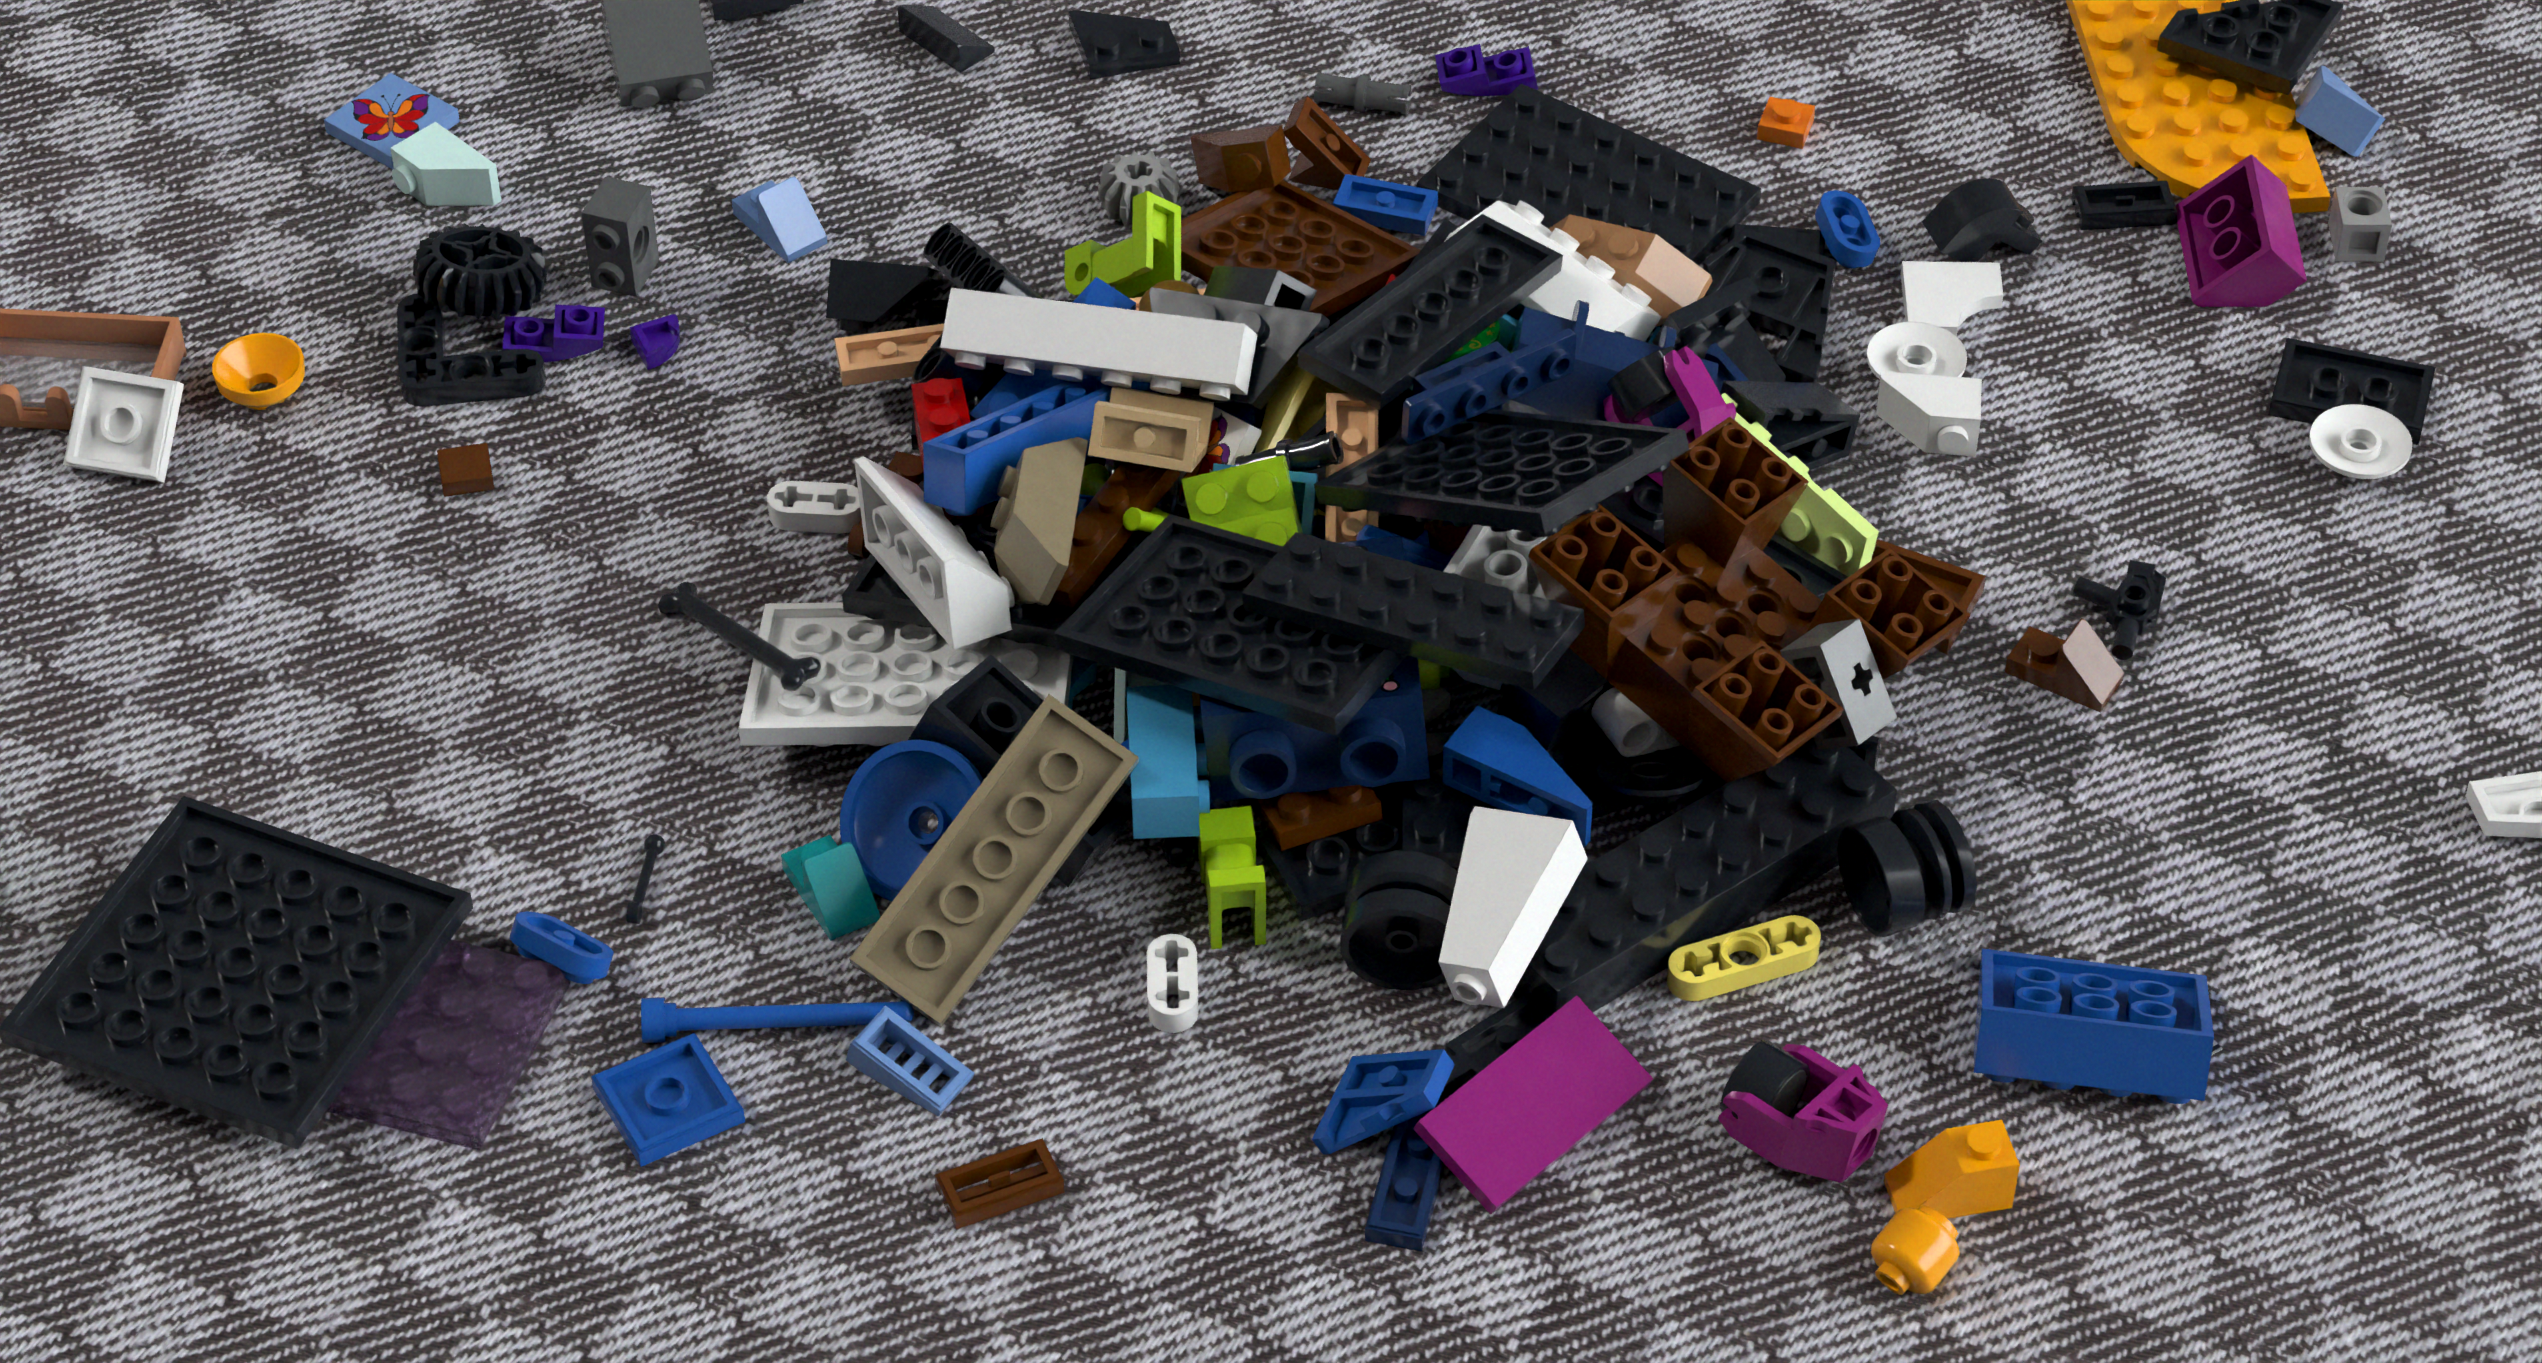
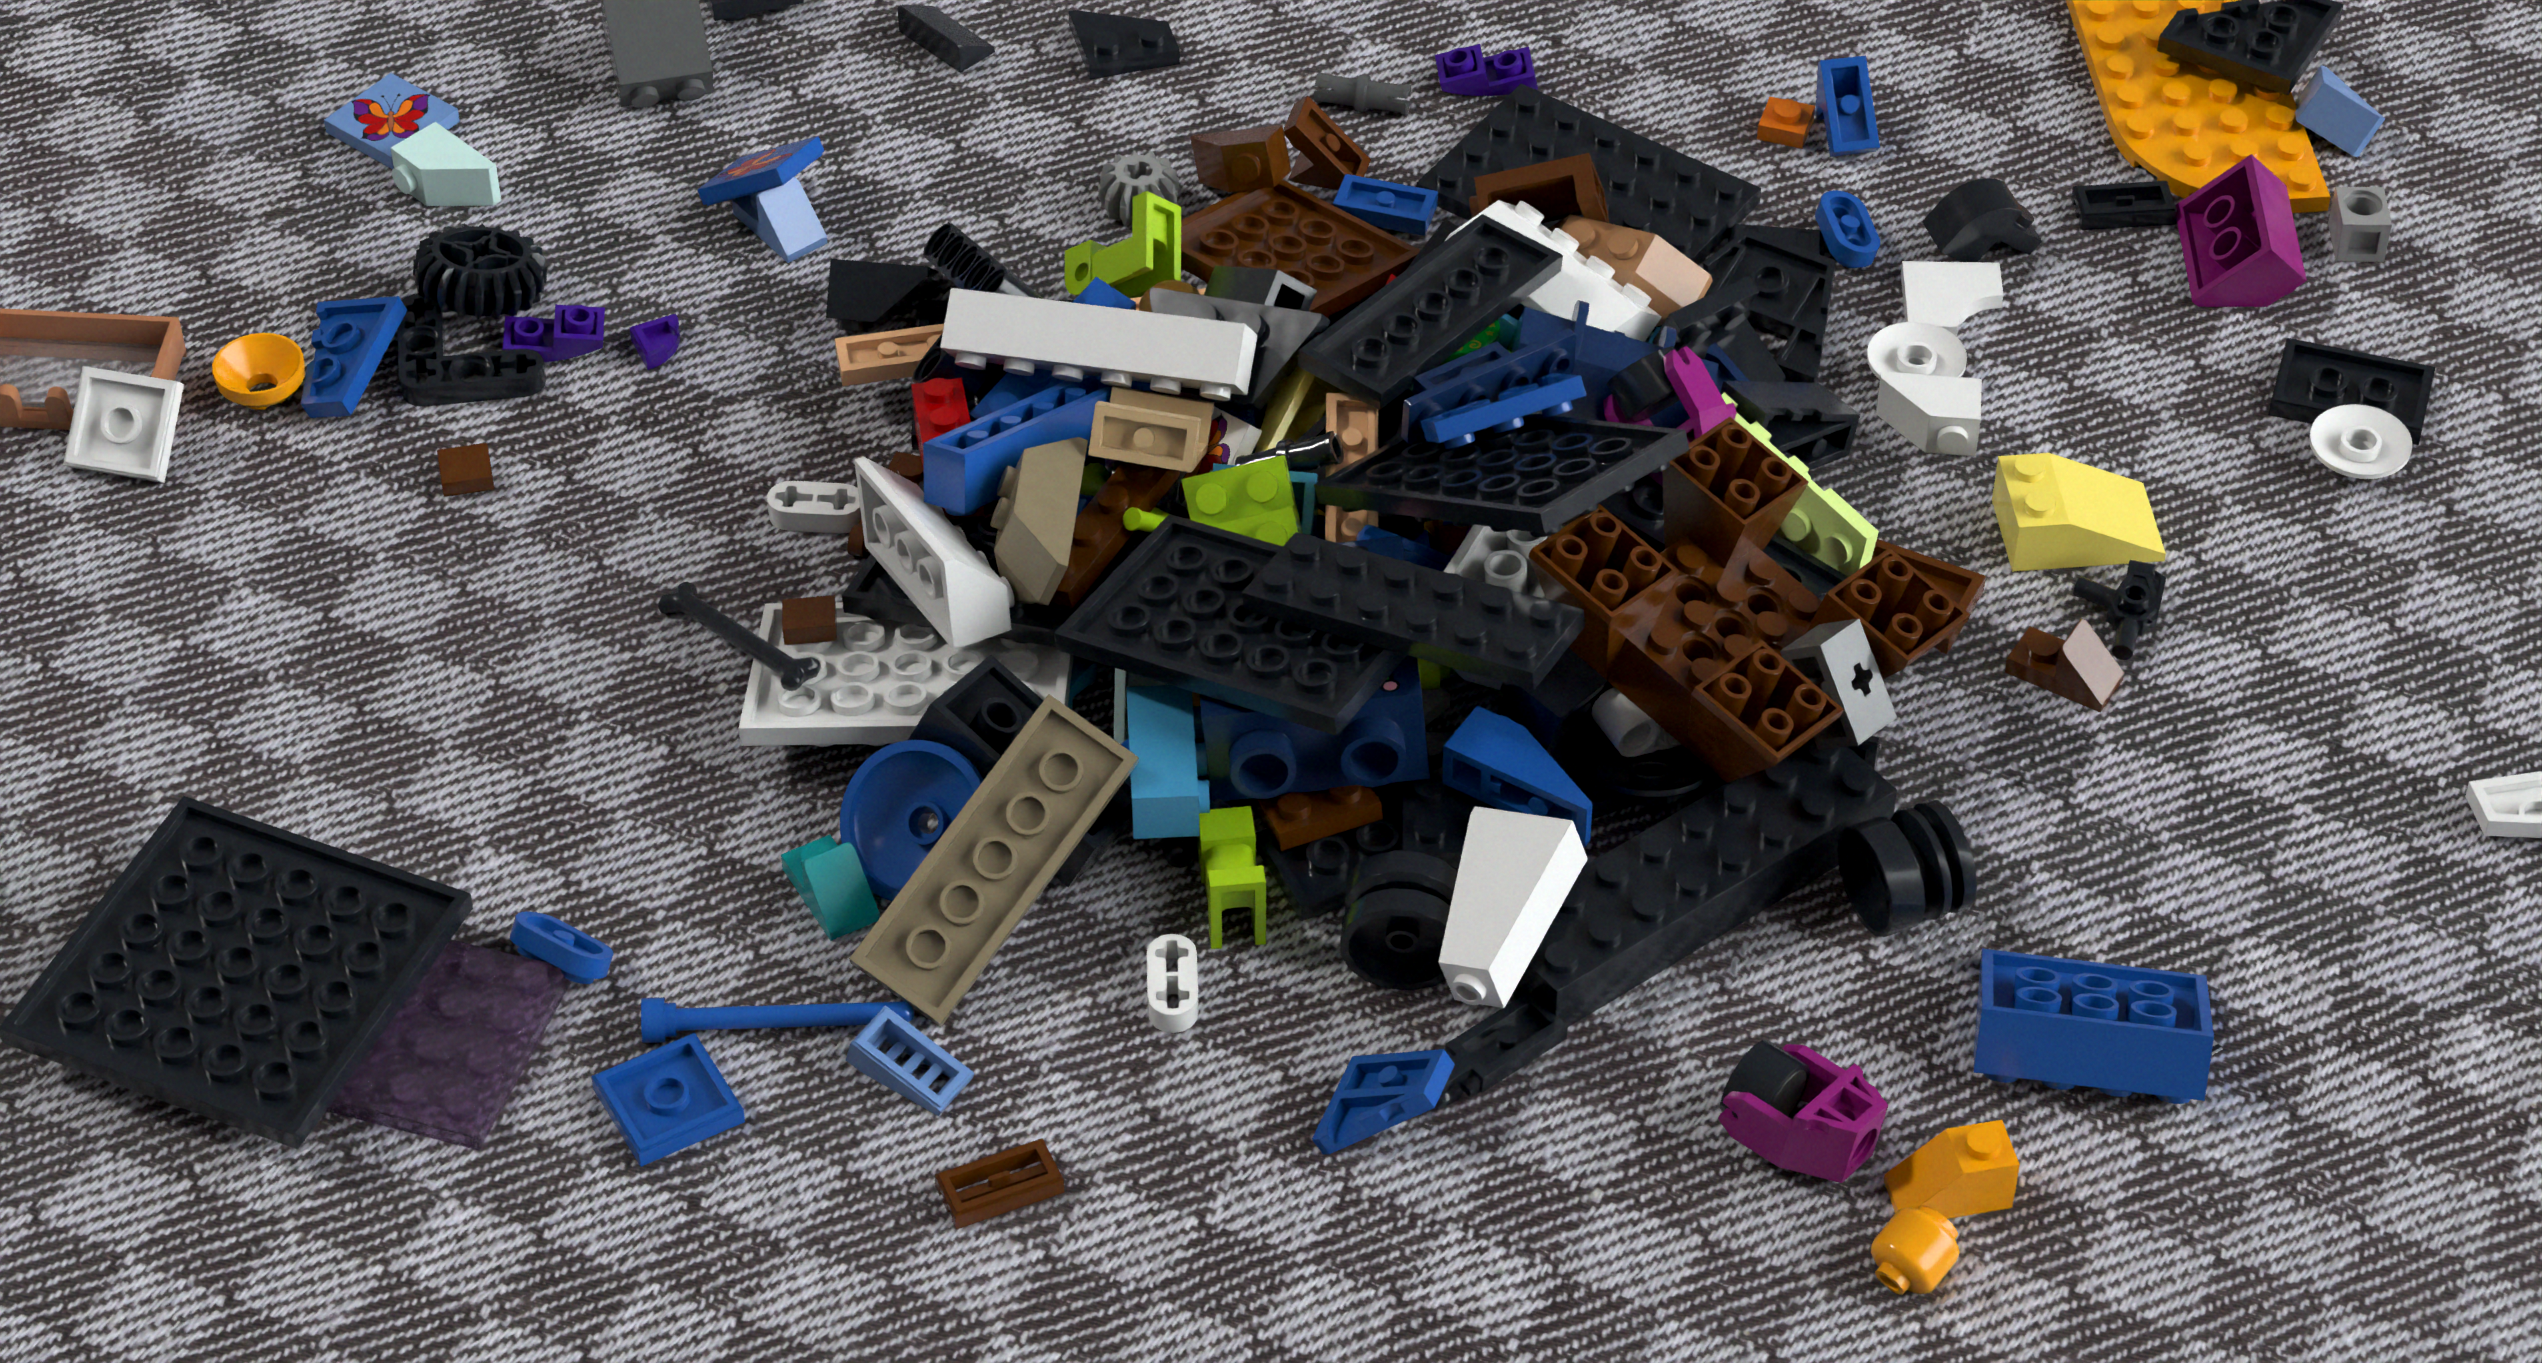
(347, 352): none -> blue wing
(620, 236): dark grey brick -> none
(653, 846): black hinge -> none
(761, 171): none -> blue tile
(809, 620): none -> reddish brown tile
(1405, 1190): dark blue tile -> none
(1459, 424): none -> blue wing
(1533, 1104): magenta tile -> none
(1550, 187): none -> reddish brown panel
(1729, 976): light yellow beam -> none
(1846, 106): none -> blue slope
(2071, 514): none -> light yellow slope

